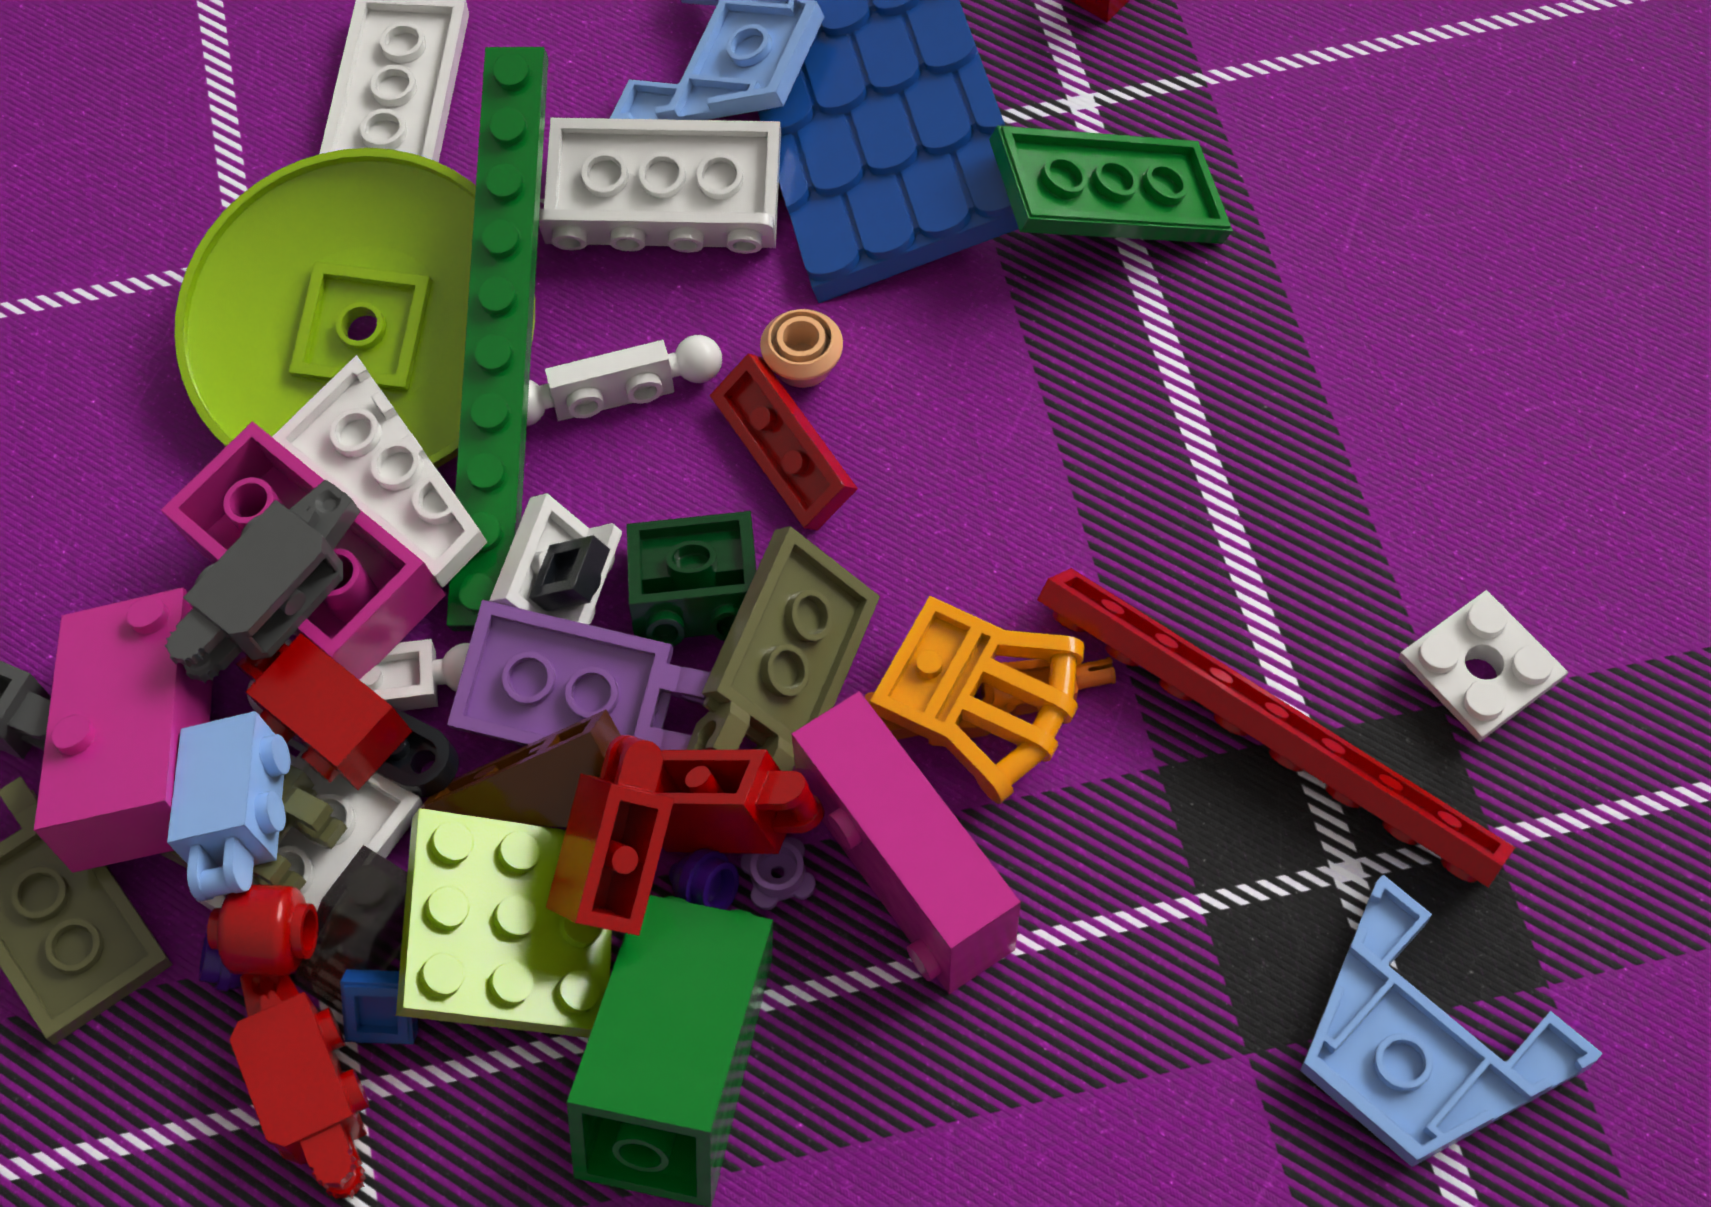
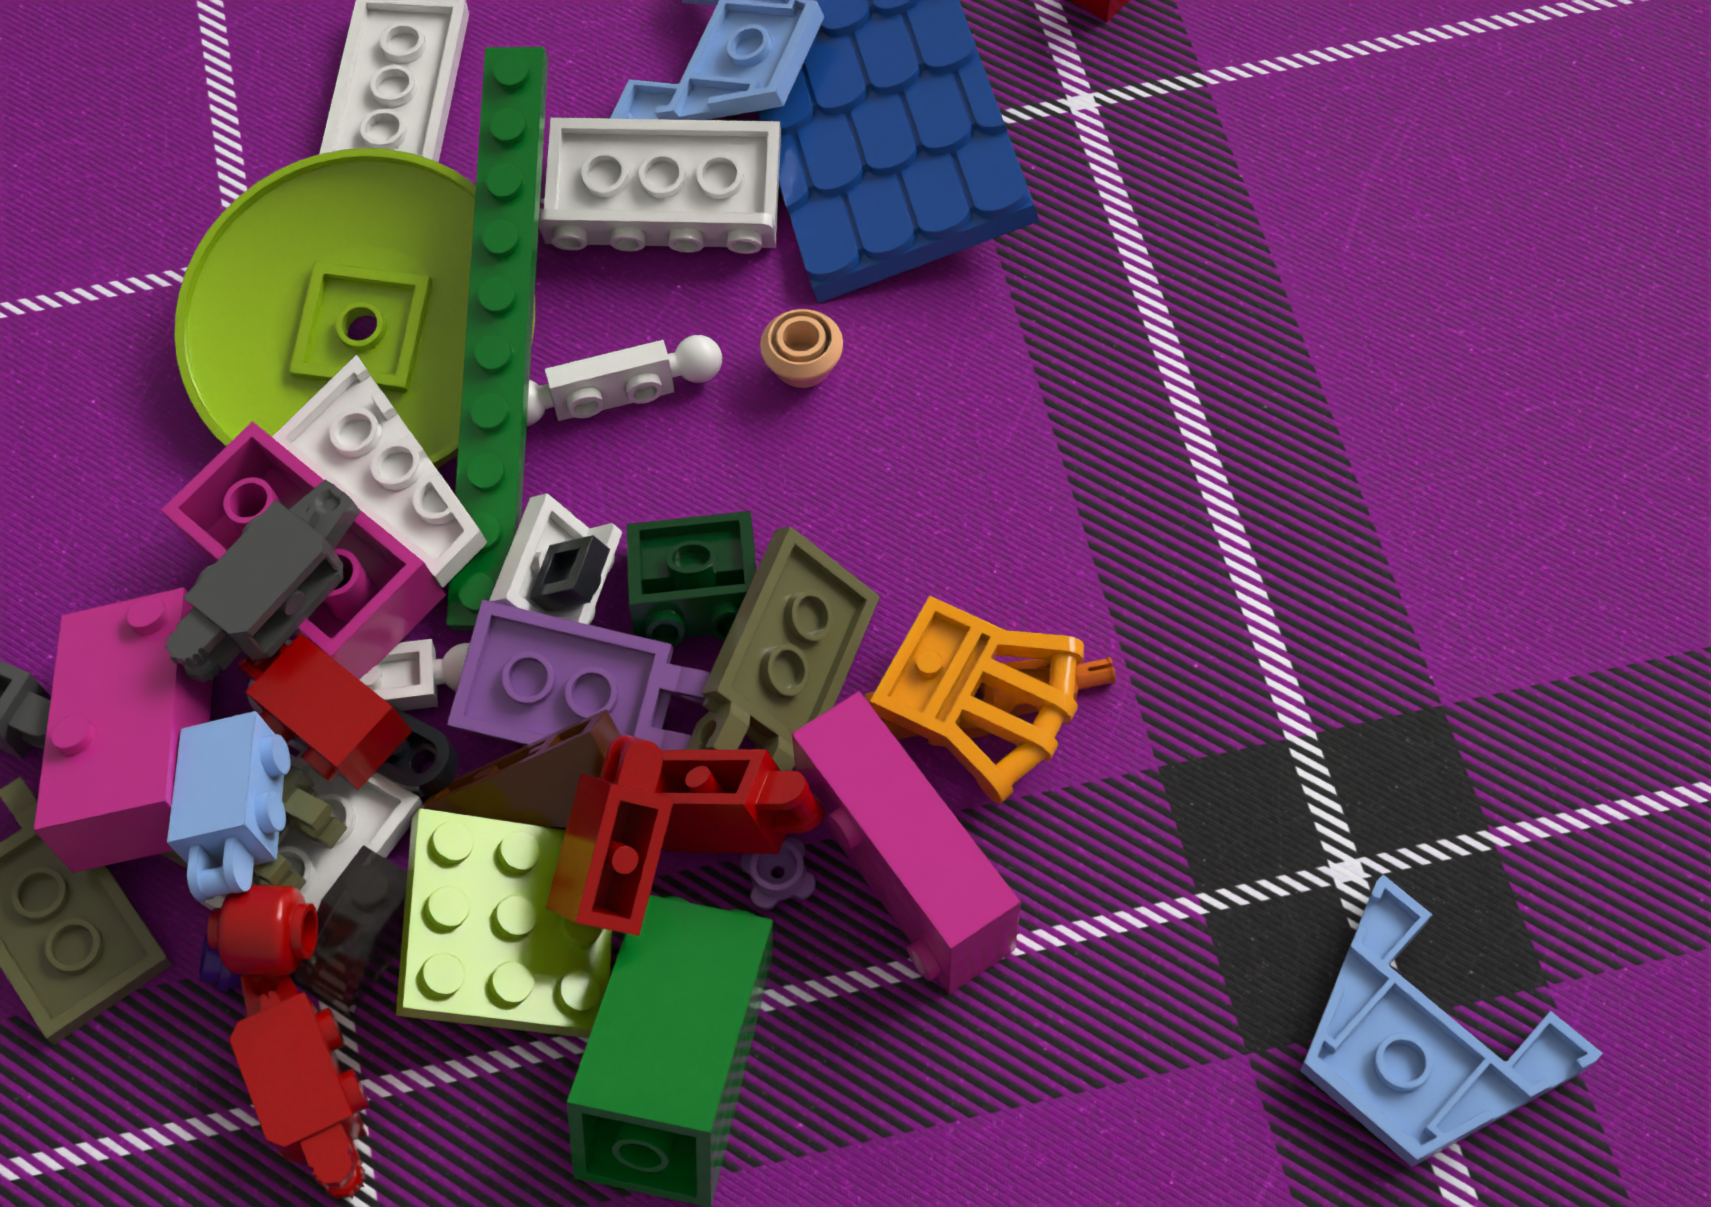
(370, 1008): blue tile -> none
(705, 879): dark purple plate -> none
(783, 442): red plate -> none
(1109, 185): green tile -> none
(1293, 738): red plate -> none
(1491, 634): white piece -> none

